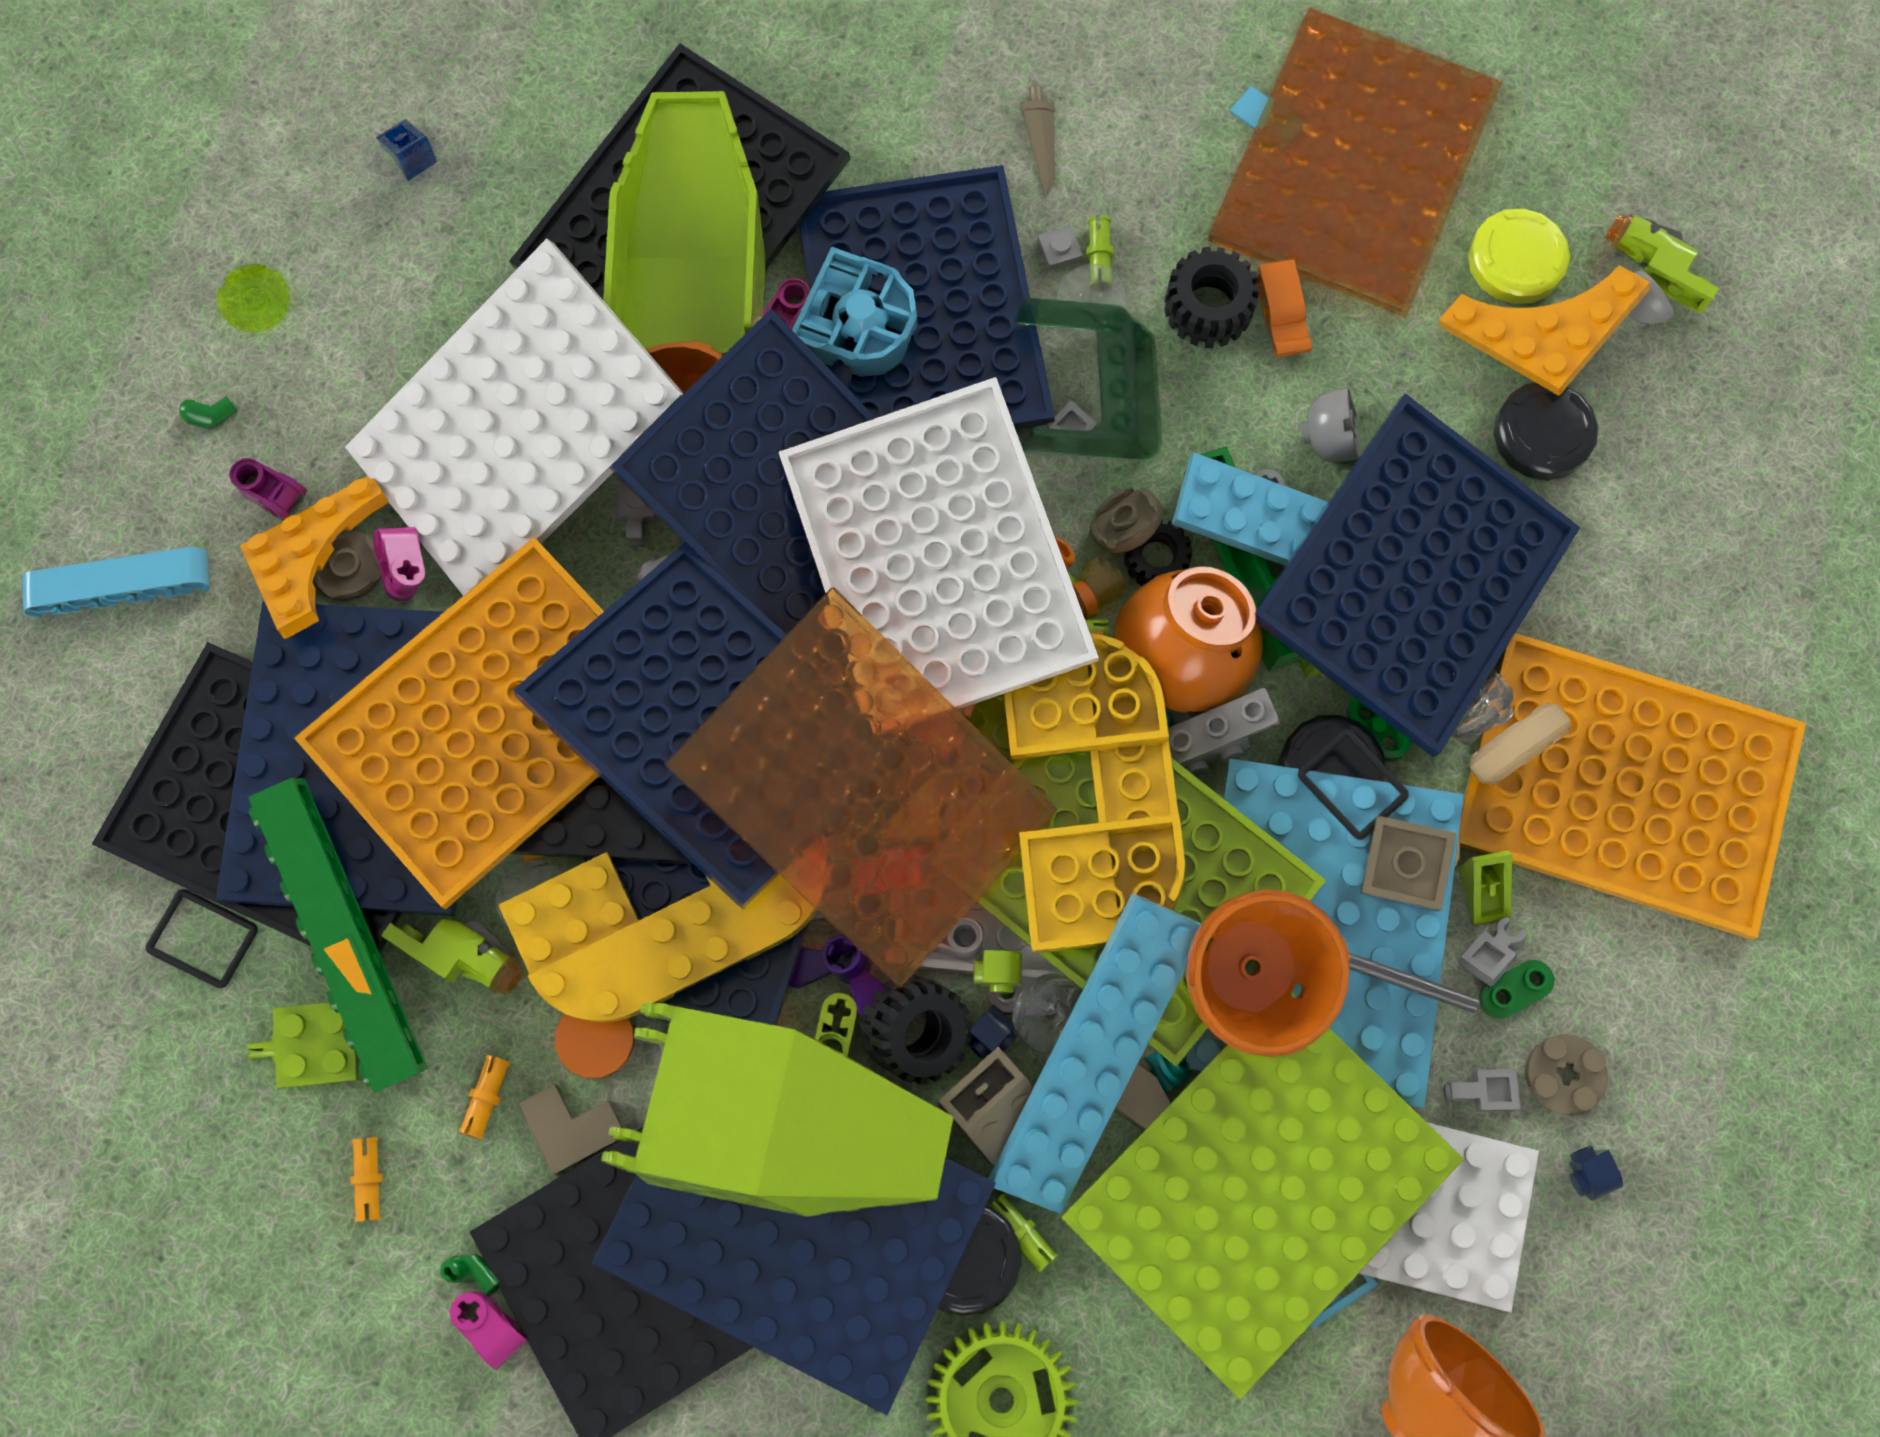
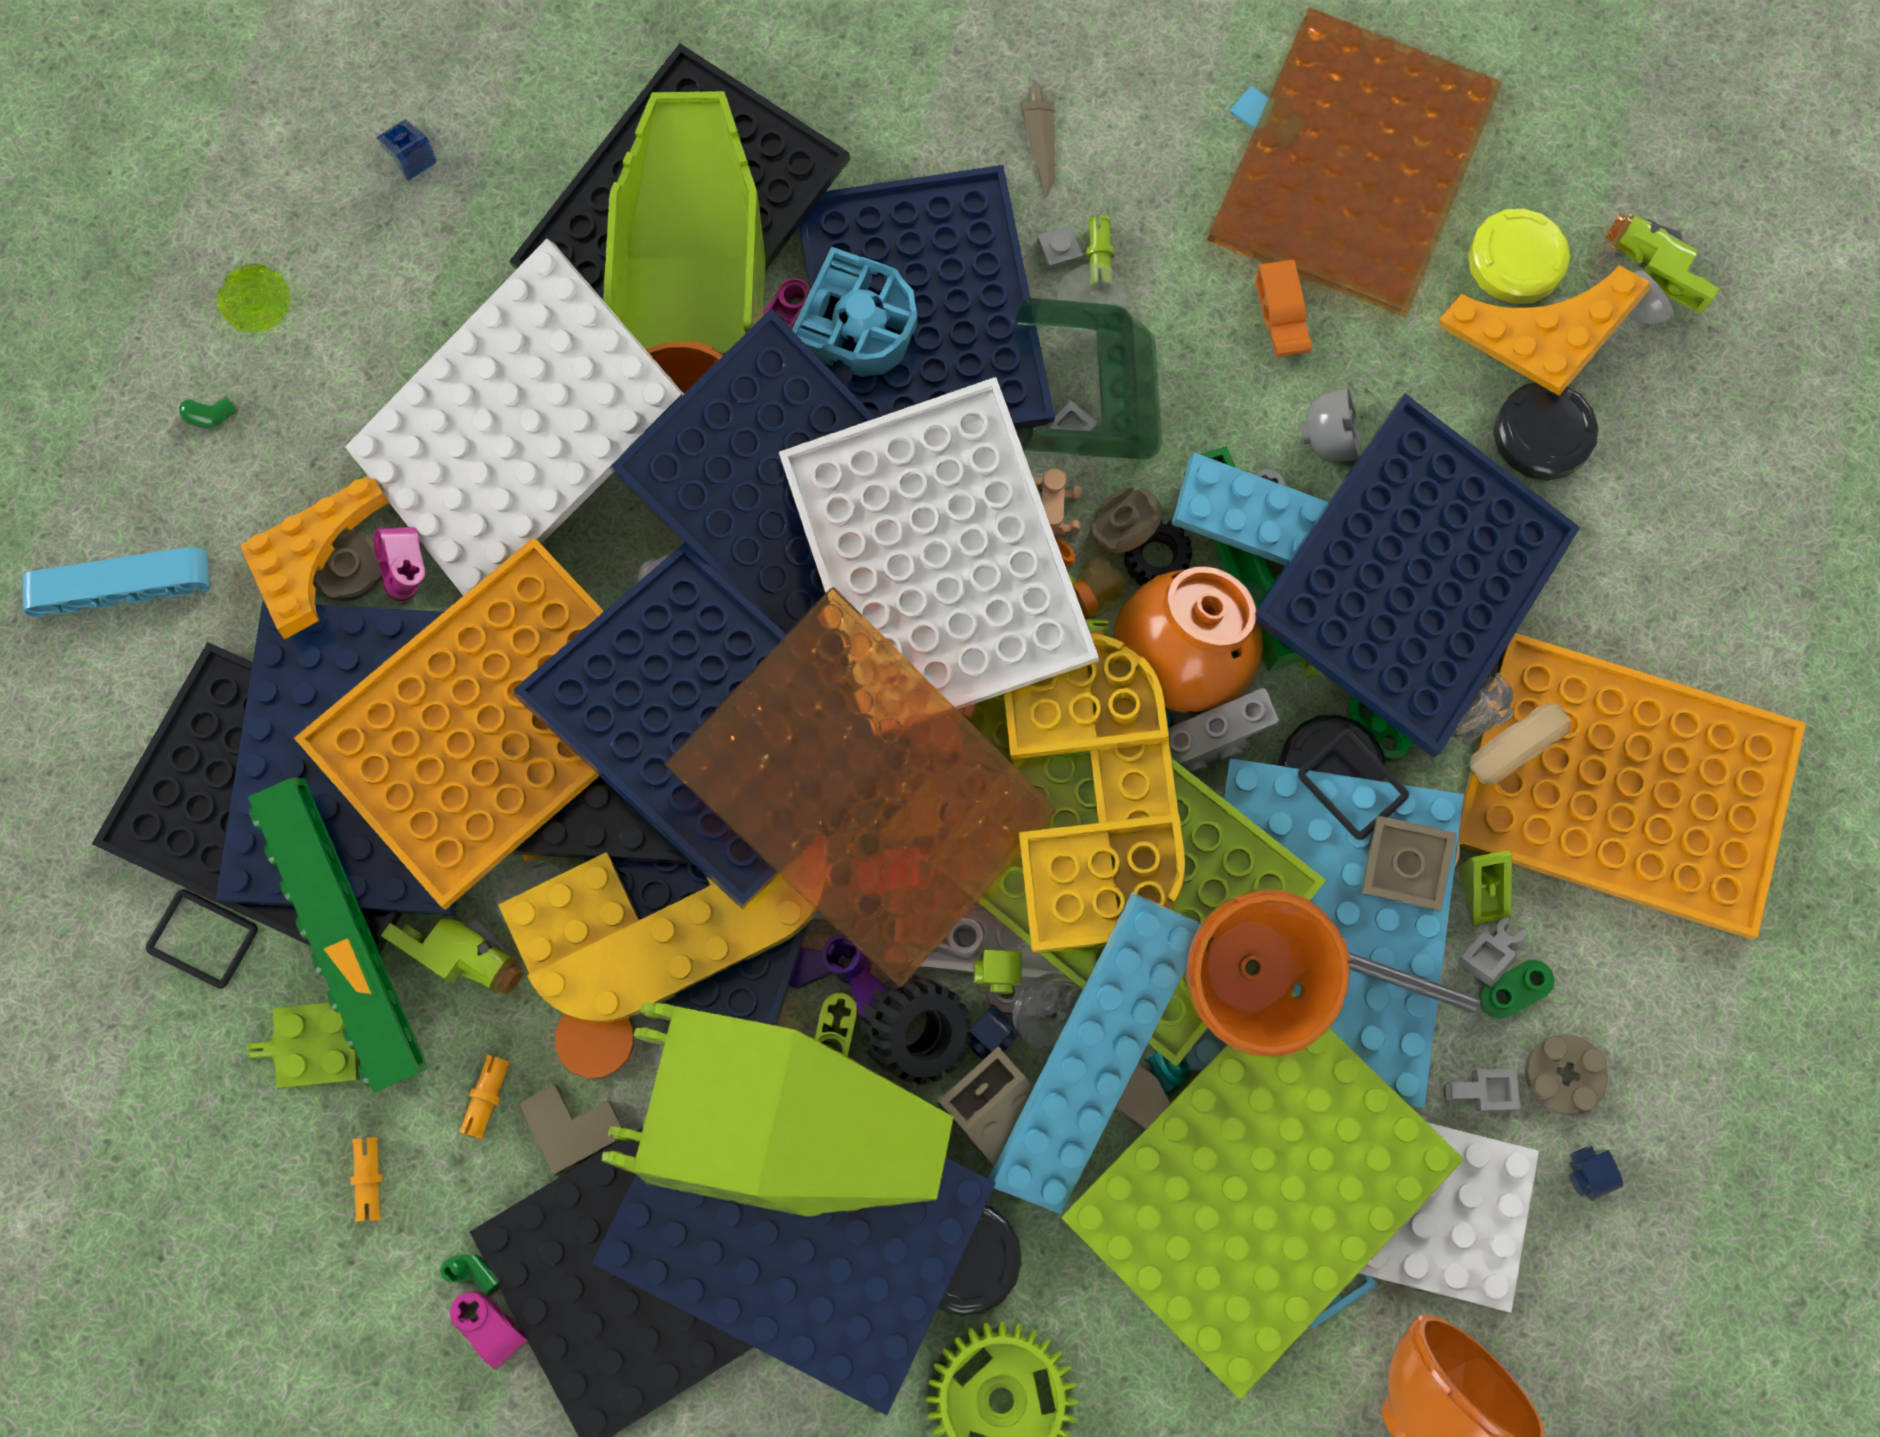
(271, 490): magenta piece -> none
(634, 513): light grey plate -> none
(1030, 1241): lime pin -> none
(1053, 494): none -> light nougat piece
(1217, 271): black tyre -> none

